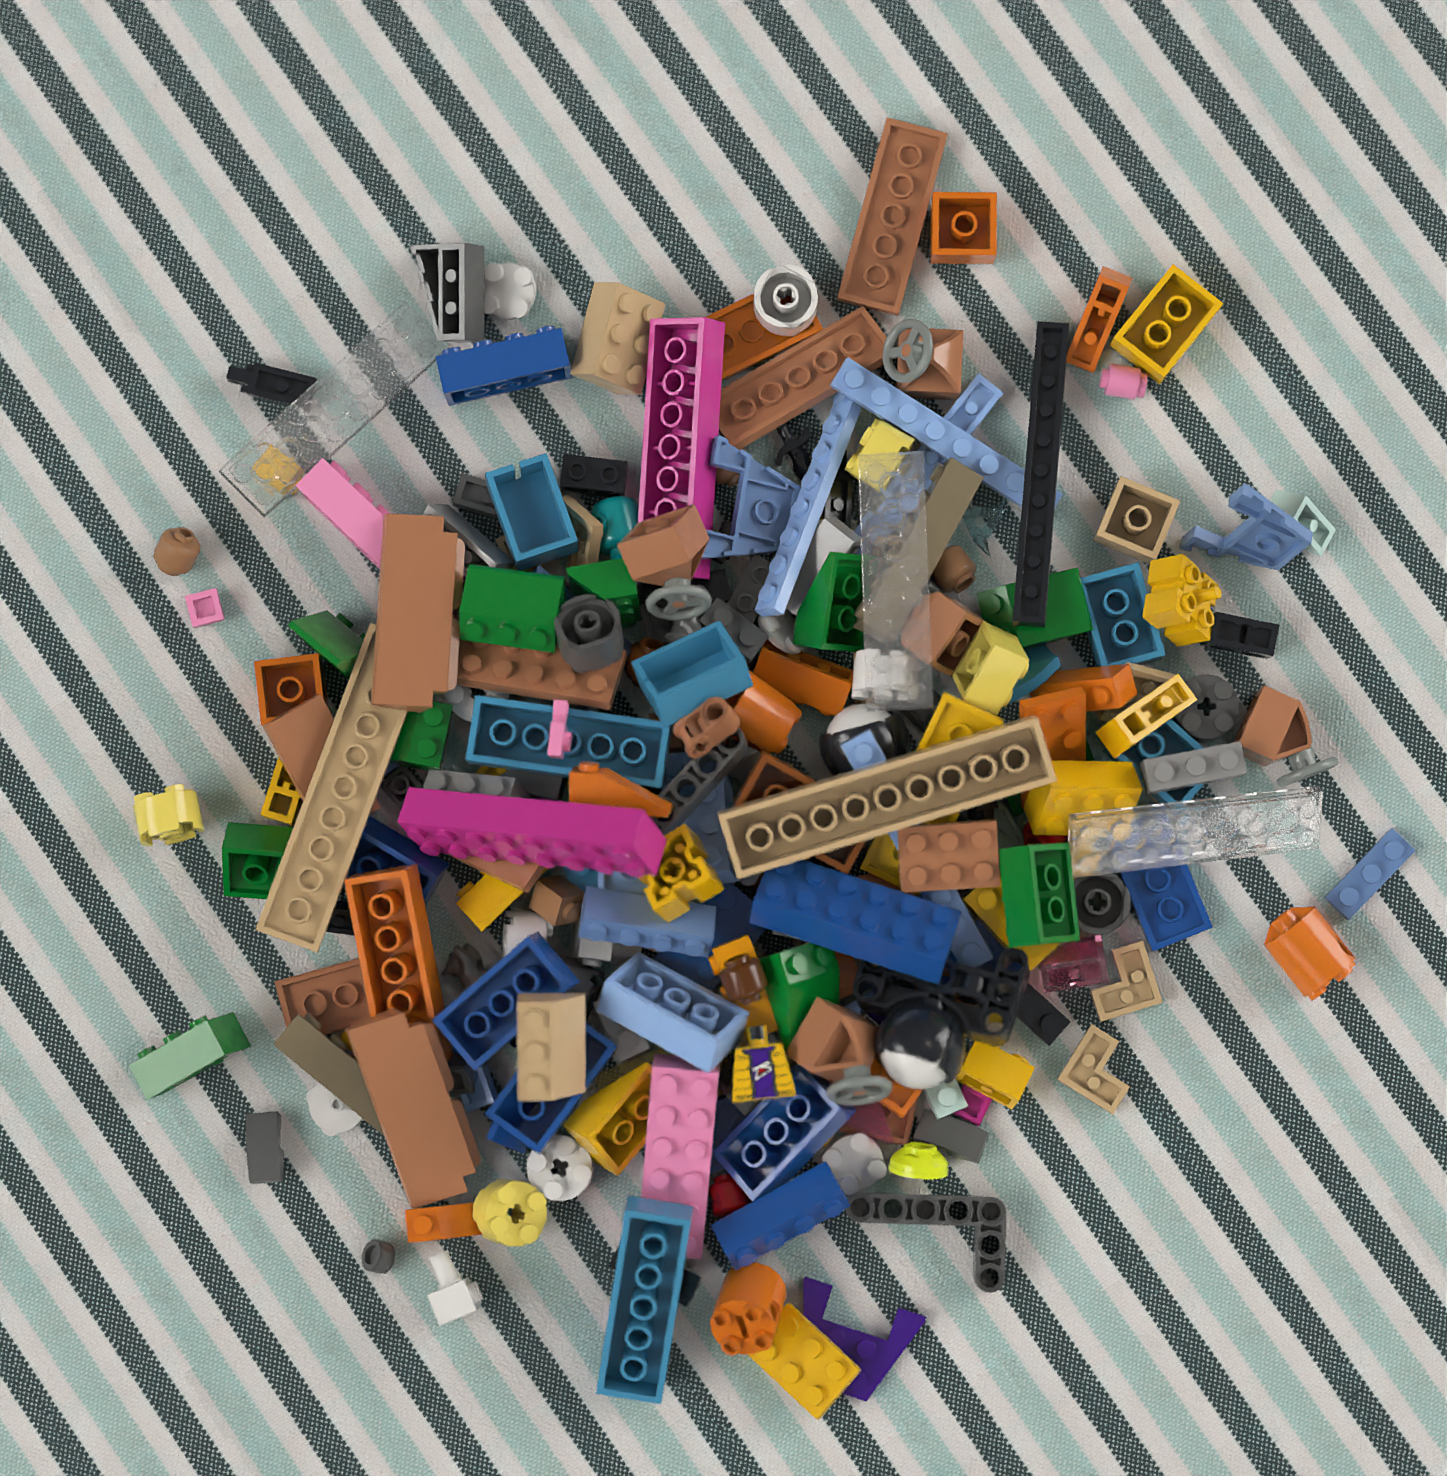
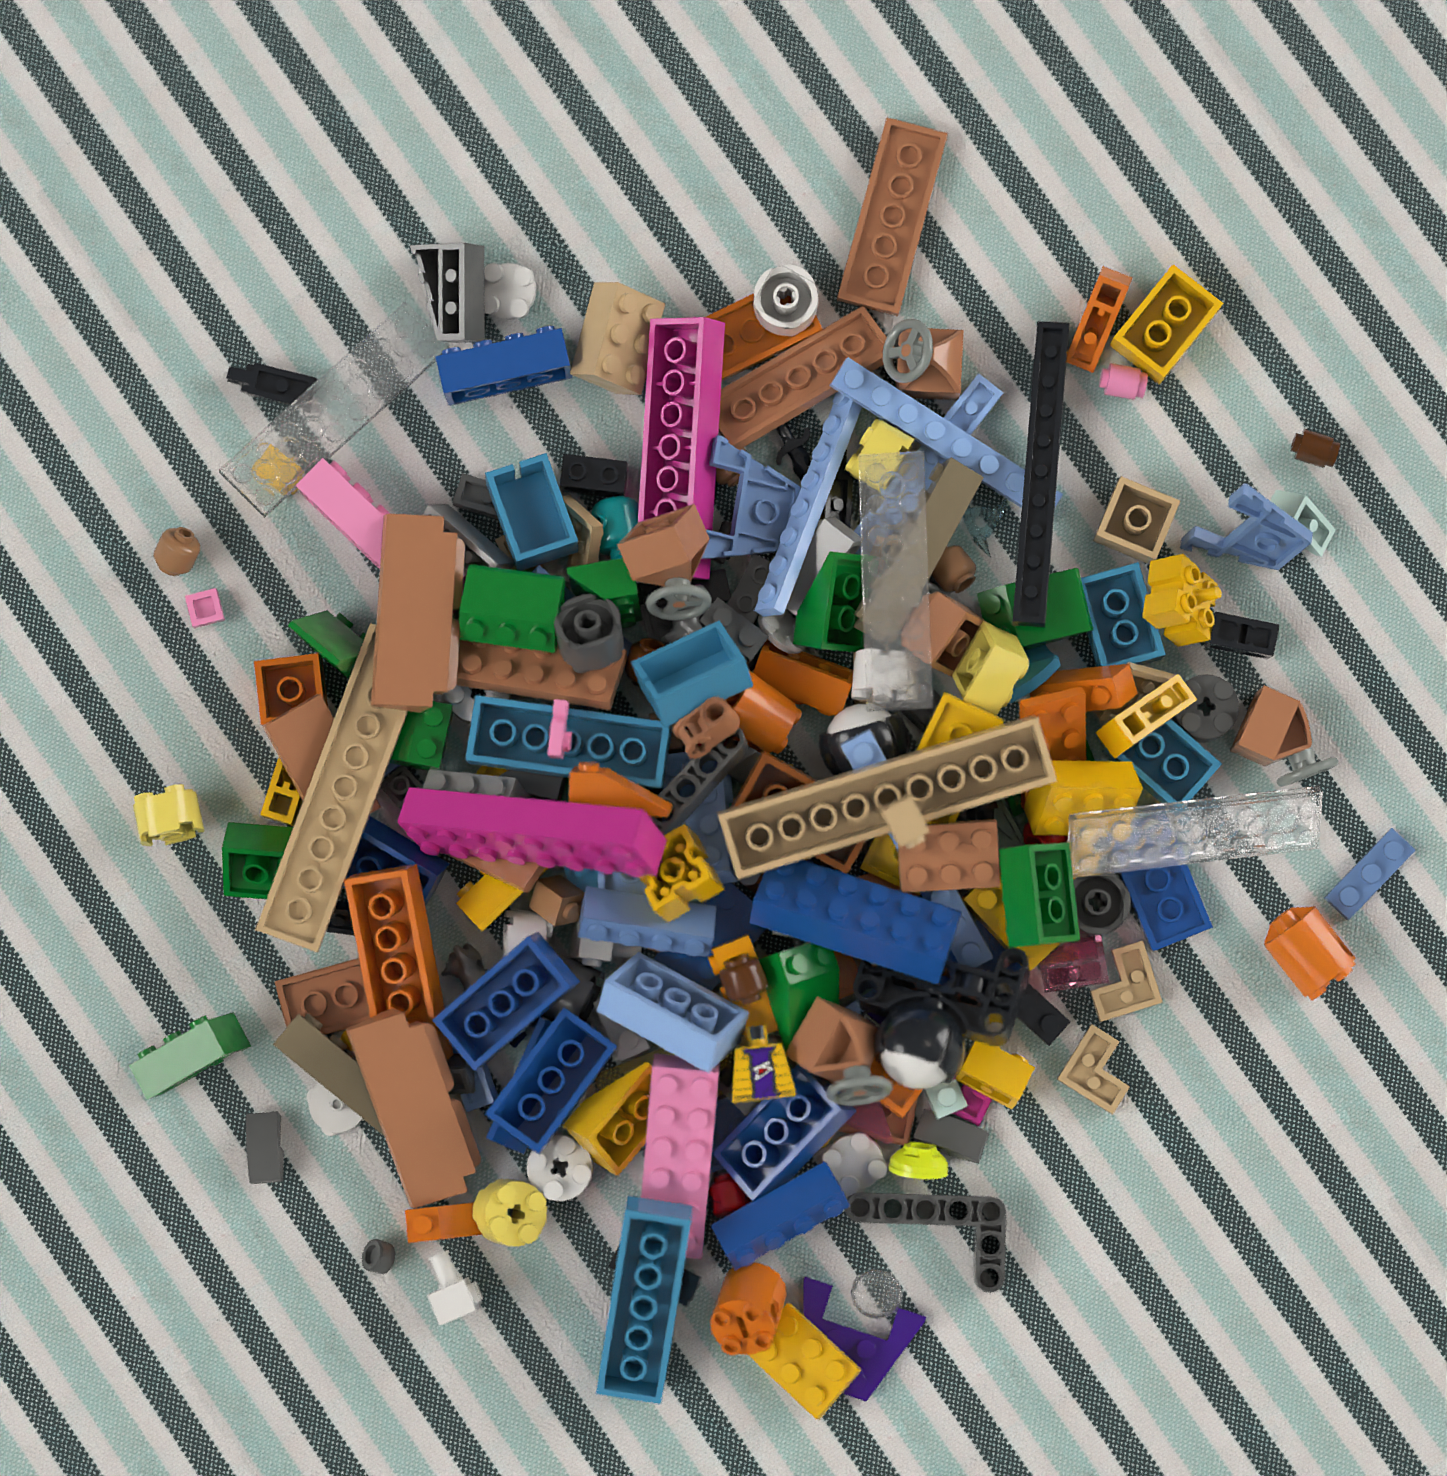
(550, 1045): tan slope -> none
(876, 1294): none -> clear hair
(905, 821): none -> tan brick
(963, 228): orange brick -> none
(1193, 768): light grey brick -> none
(1315, 448): none -> reddish brown brick

